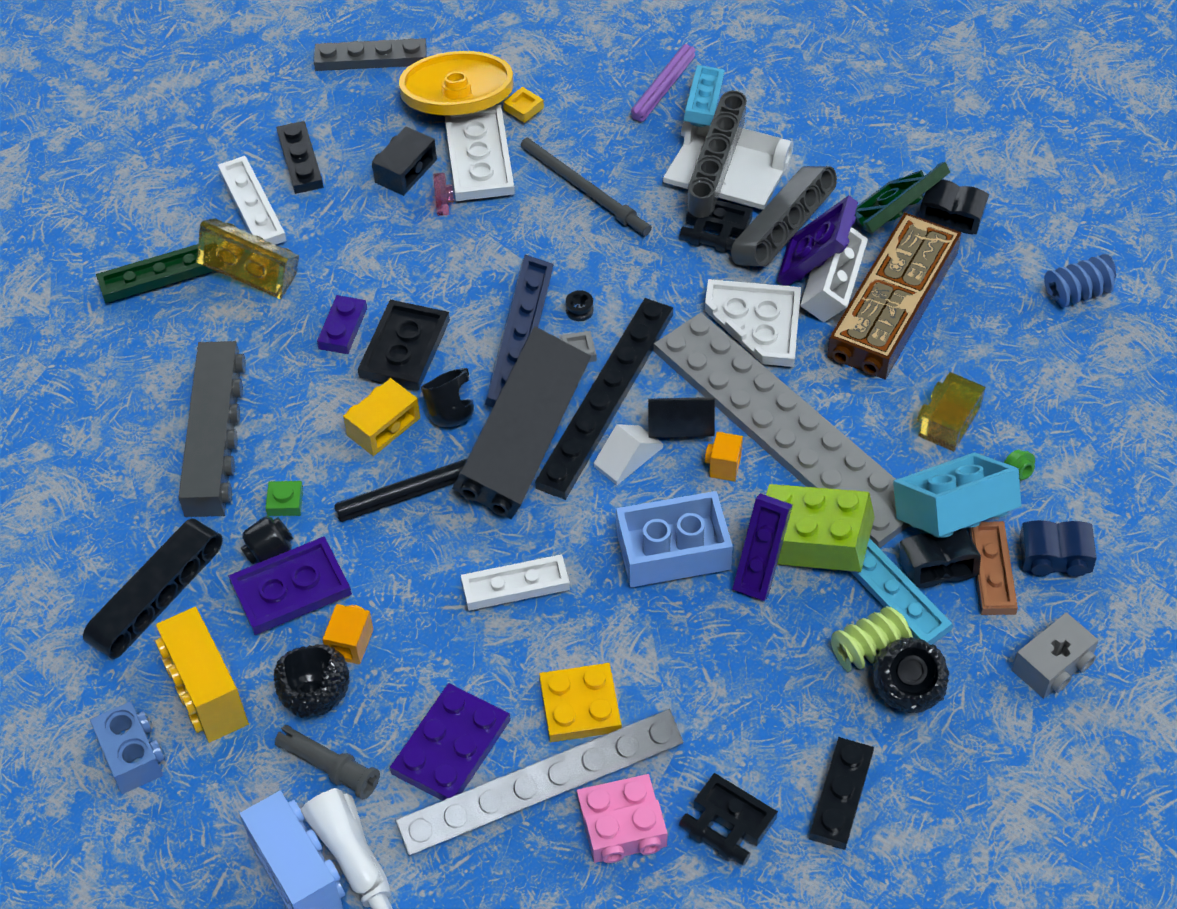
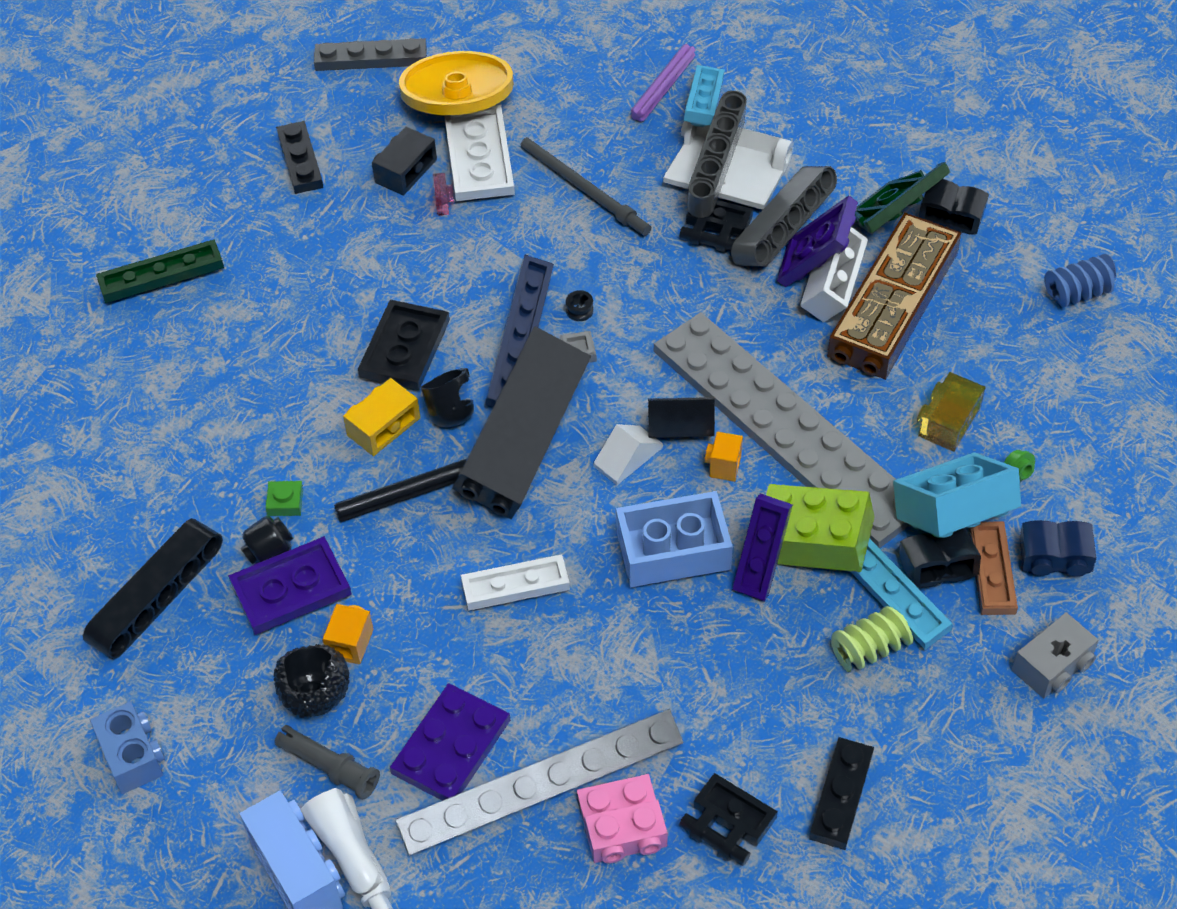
(200, 675): yellow brick -> none
(211, 429): dark grey brick -> none
(246, 257): clear yellow slope -> none
(251, 200): white plate -> none
(342, 324): dark purple plate -> none
(523, 104): yellow plate -> none
(580, 702): yellow plate -> none
(604, 399): black plate -> none
(758, 317): white plate -> none
(911, 675): black hair -> none

